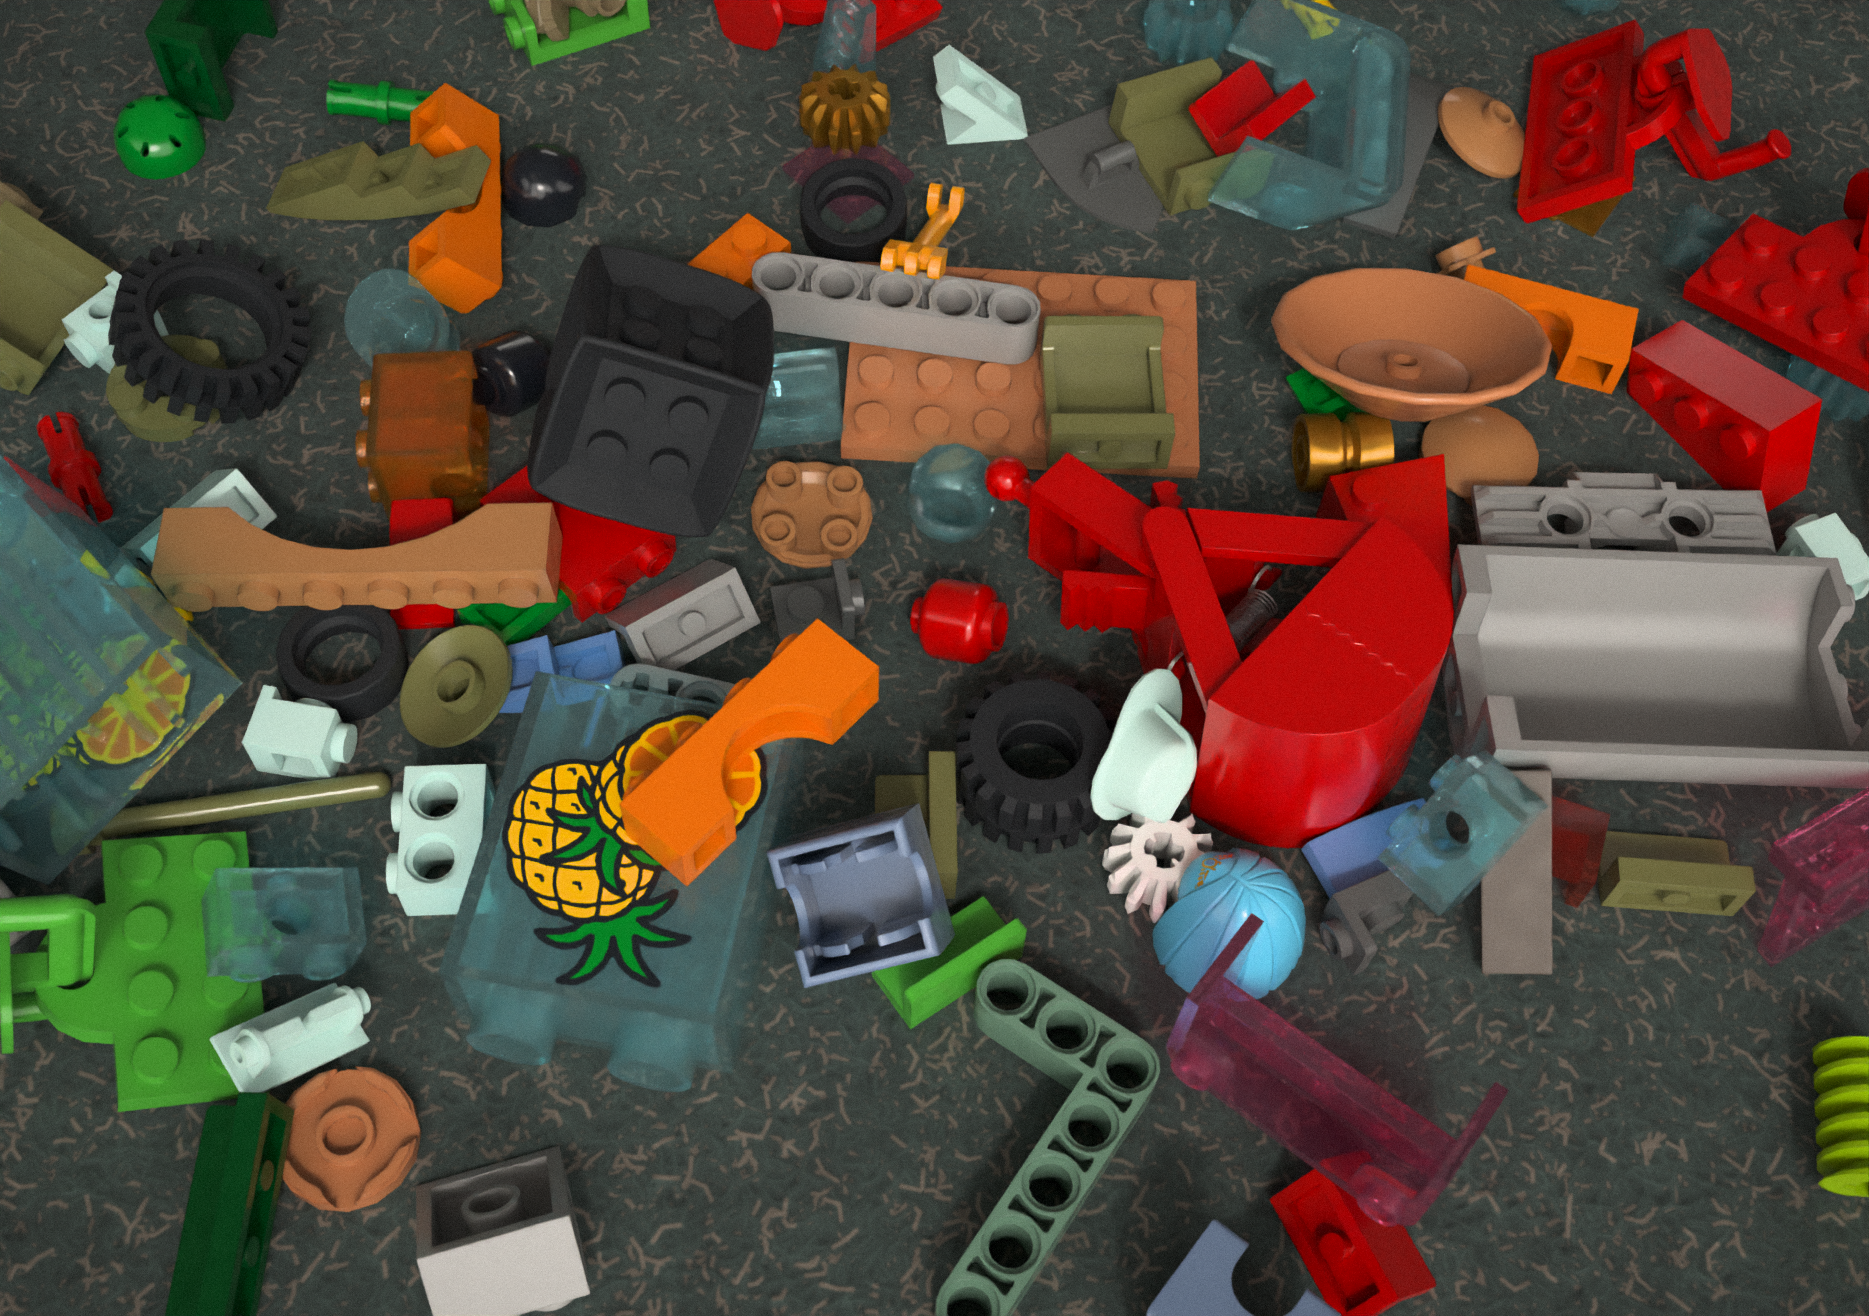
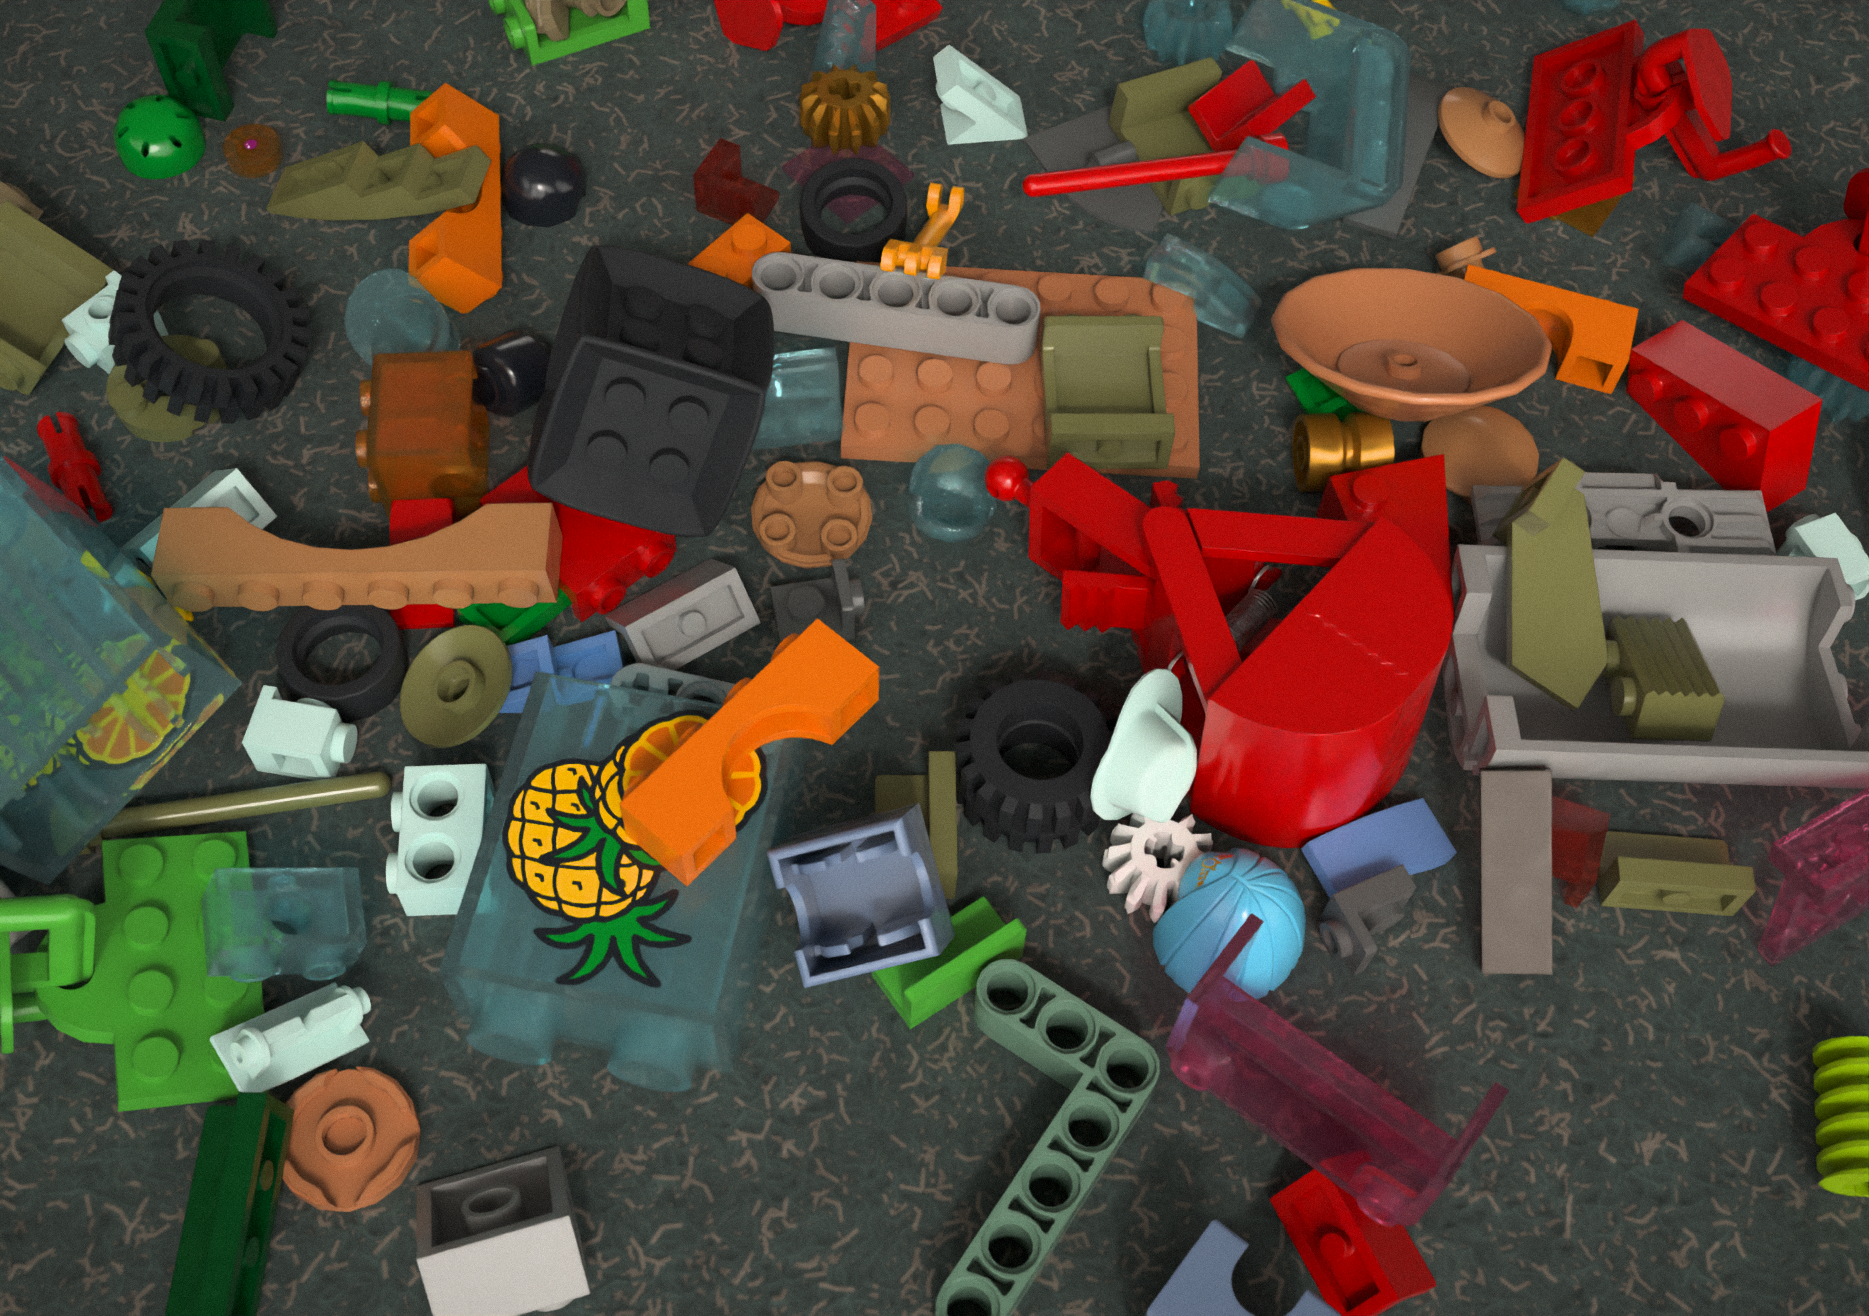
(253, 150): none -> clear orange tile
(725, 193): none -> clear red panel
(960, 621): red head -> none
(1135, 172): none -> red piece
(1218, 292): none -> clear light blue slope
(1497, 816): clear light blue brick -> none
(1552, 587): none -> olive piece
(1661, 680): none -> olive brick

